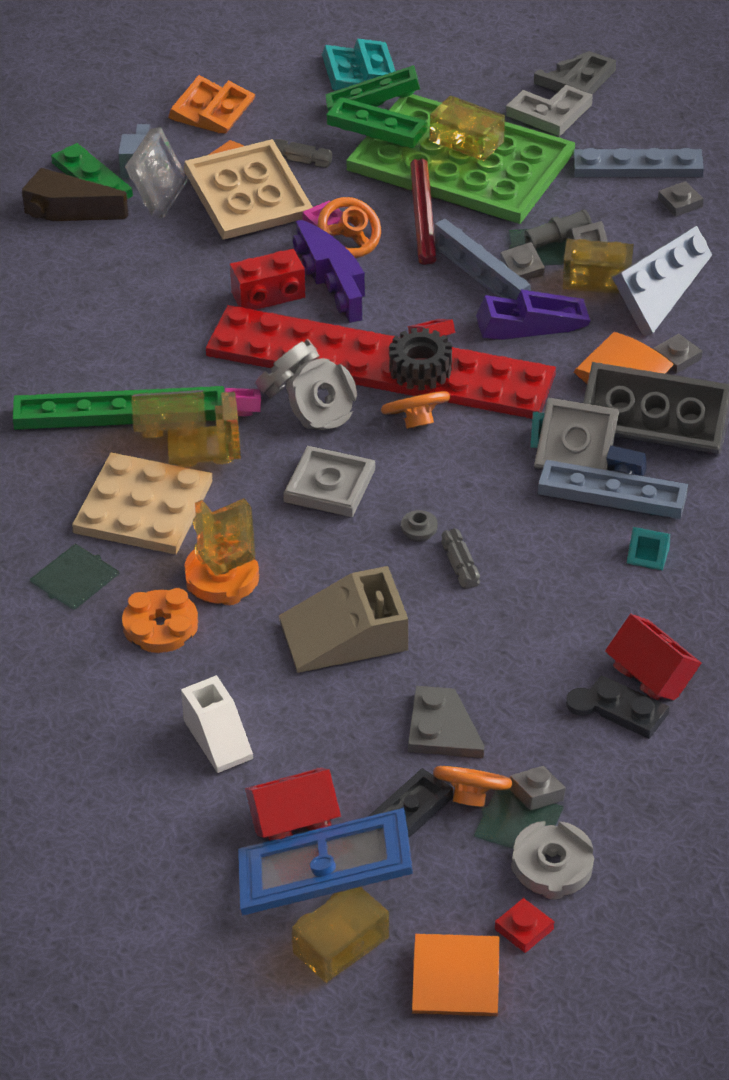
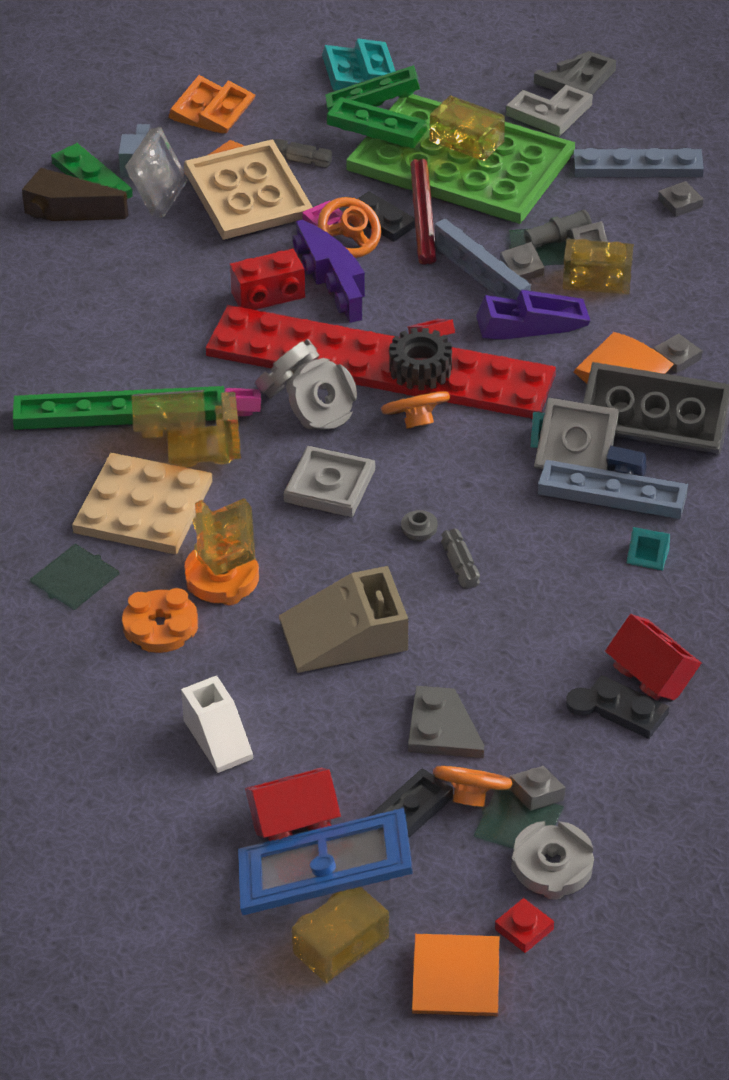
(393, 220): none -> black hinge
(661, 278): wing -> none

